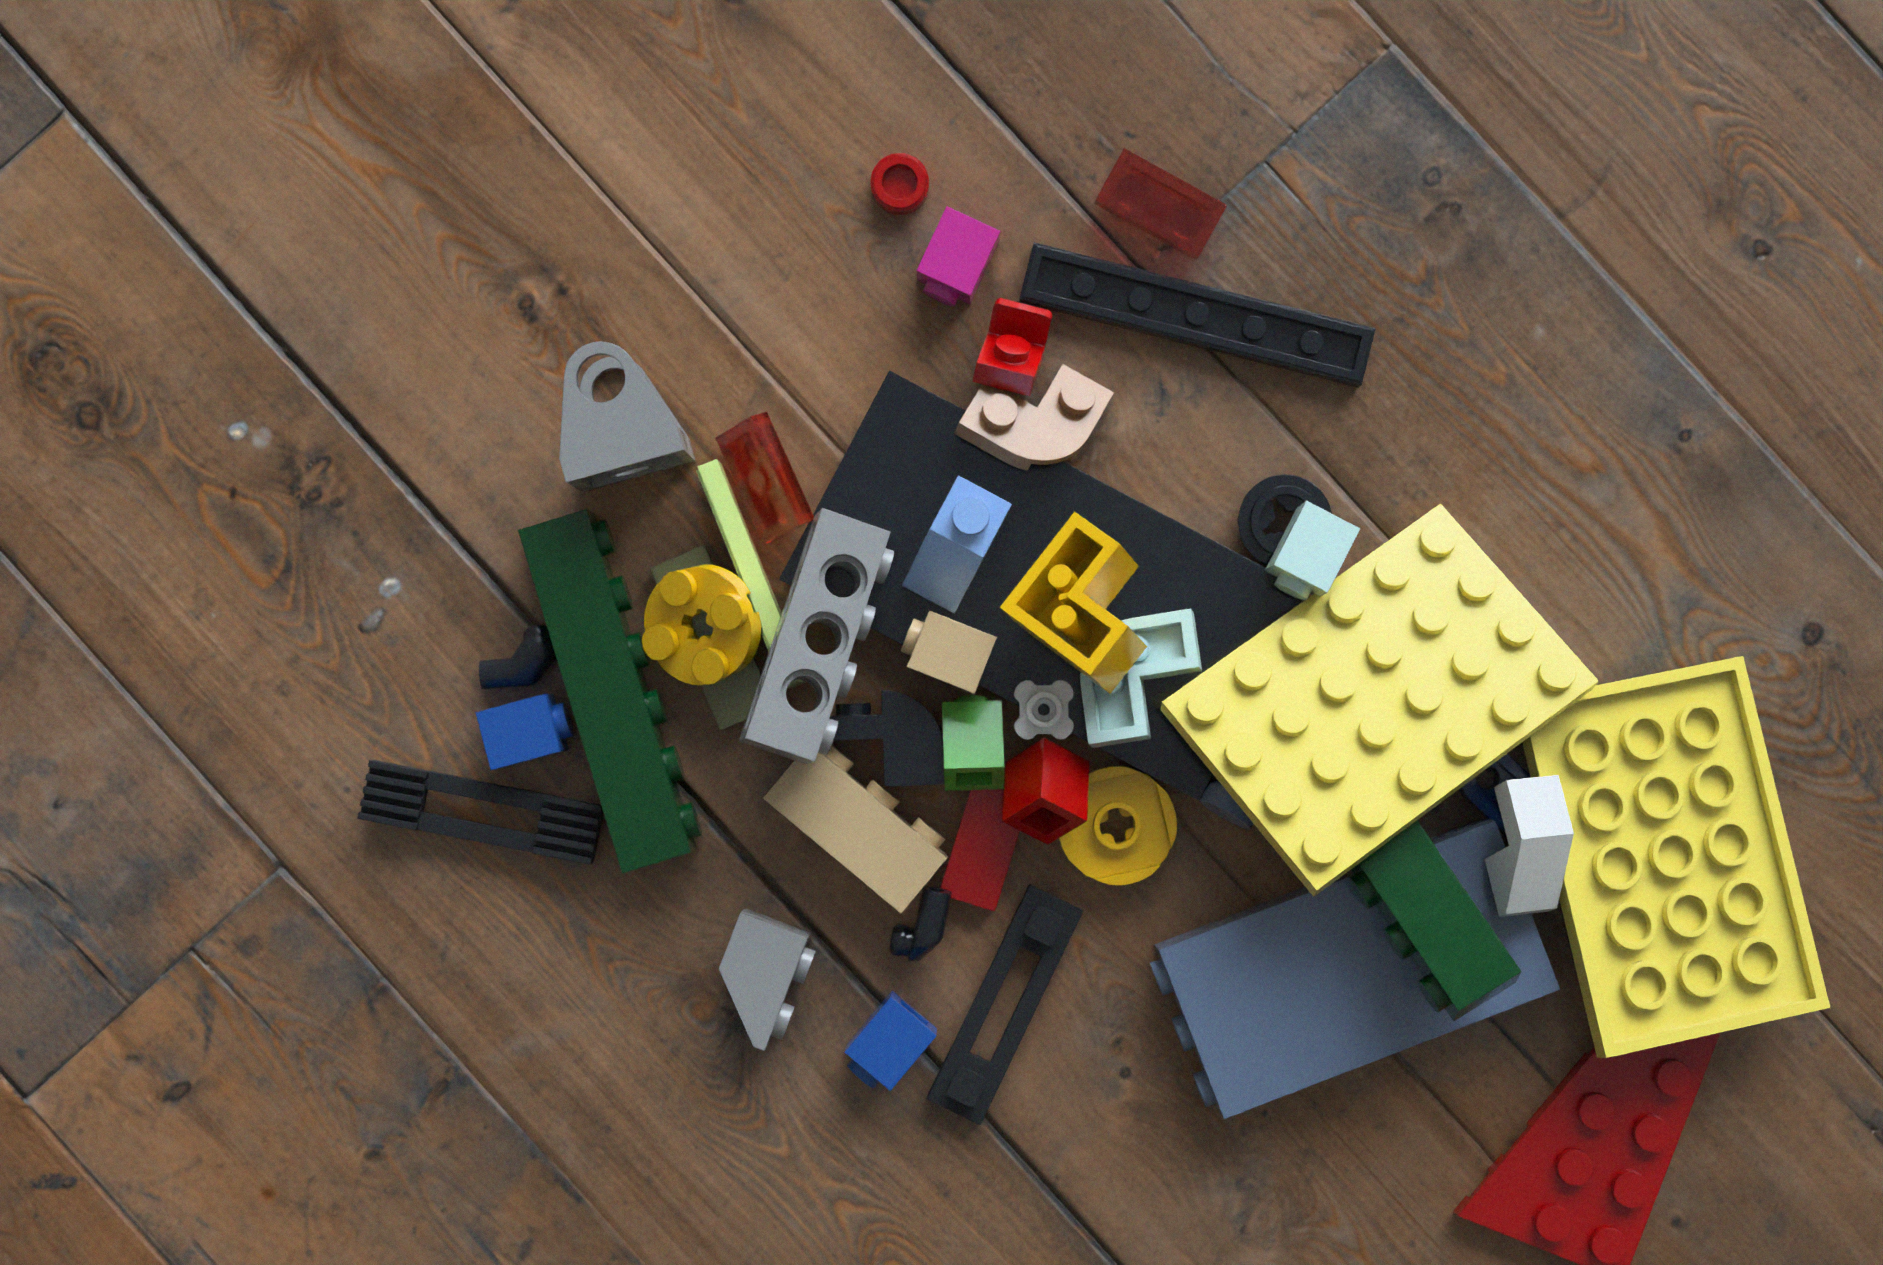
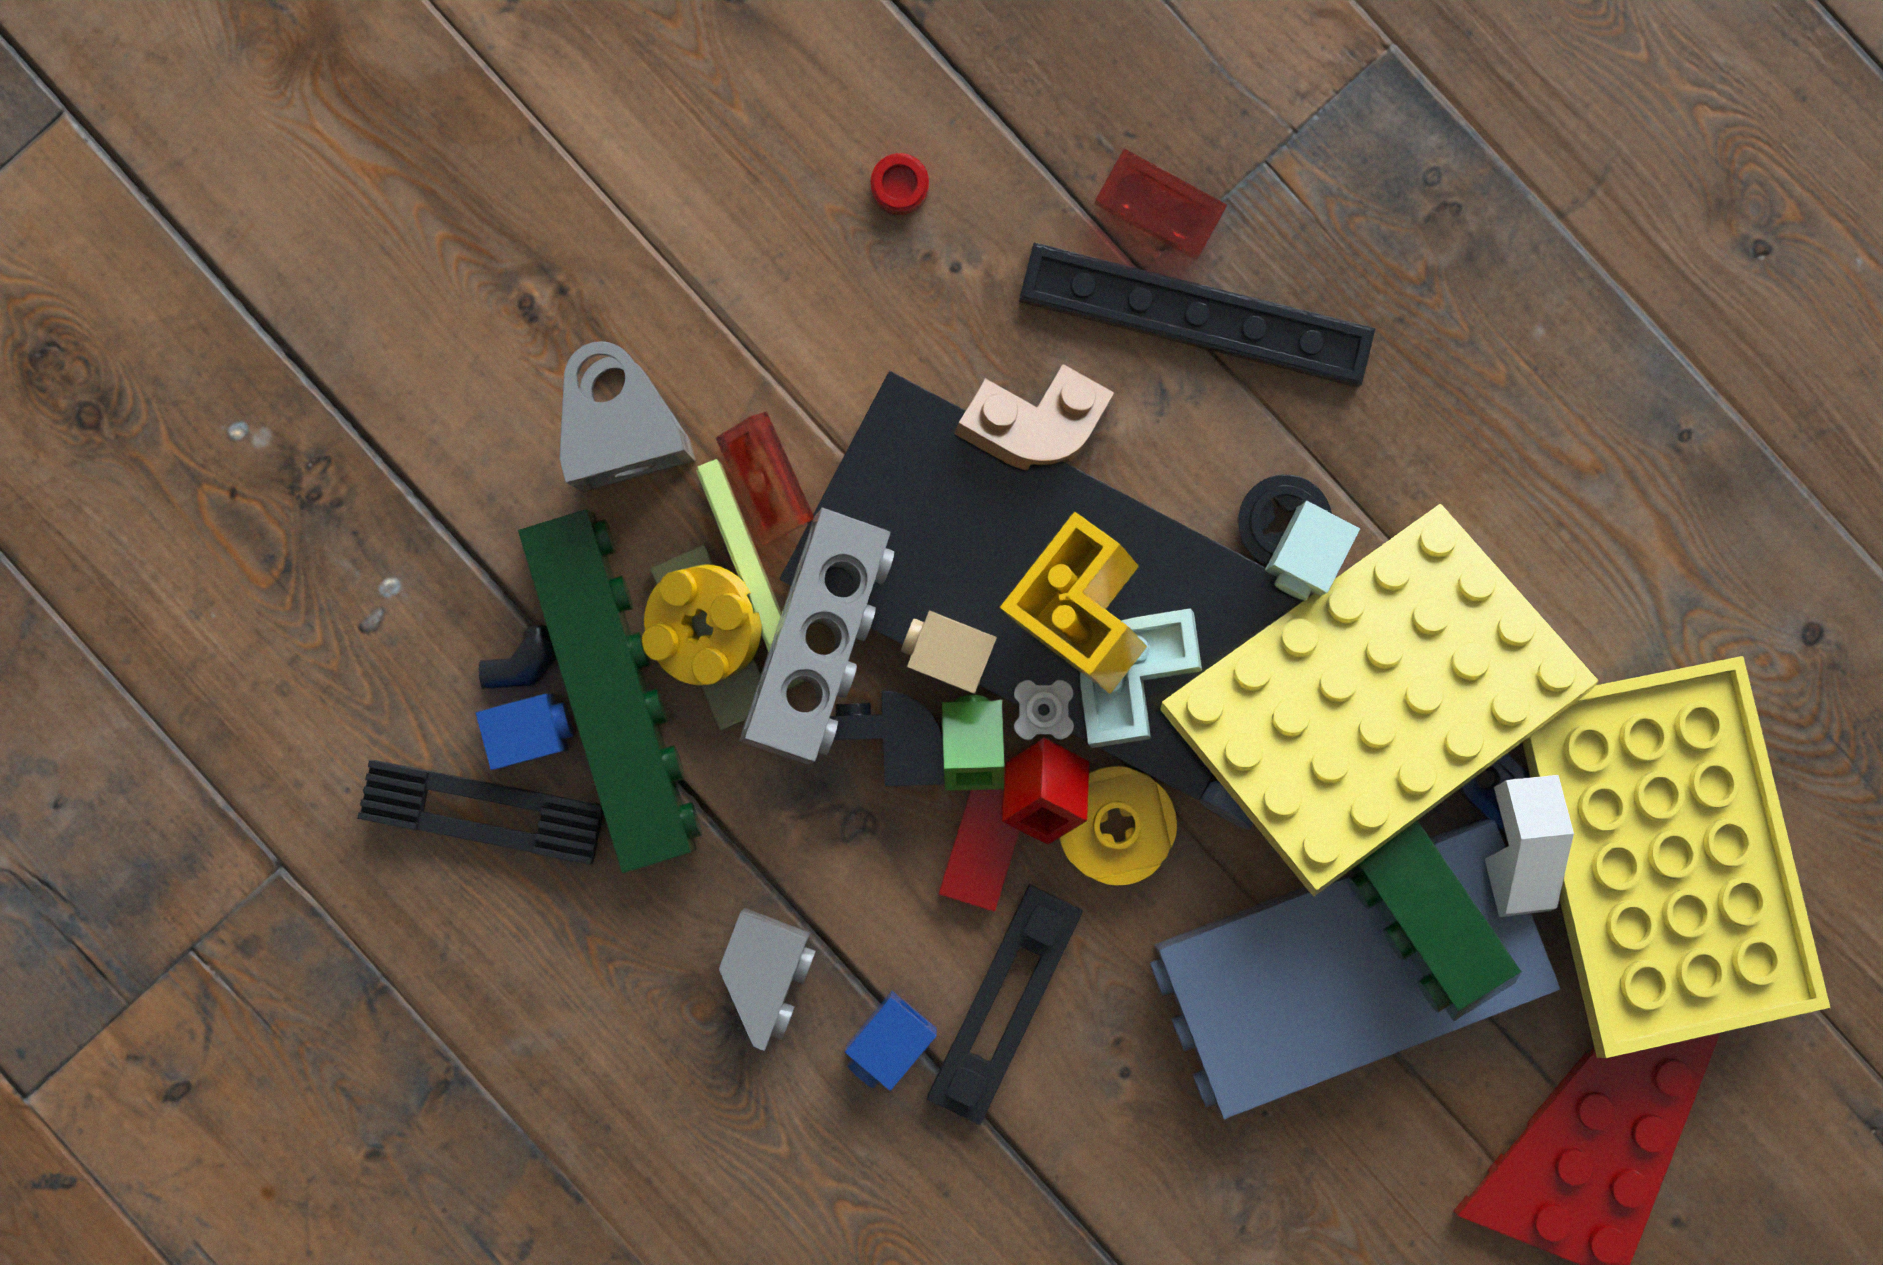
(859, 826): tan brick -> none
(927, 930): black arm -> none
(956, 544): light blue slope -> none
(957, 257): dark pink brick -> none
(1013, 347): red bracket -> none

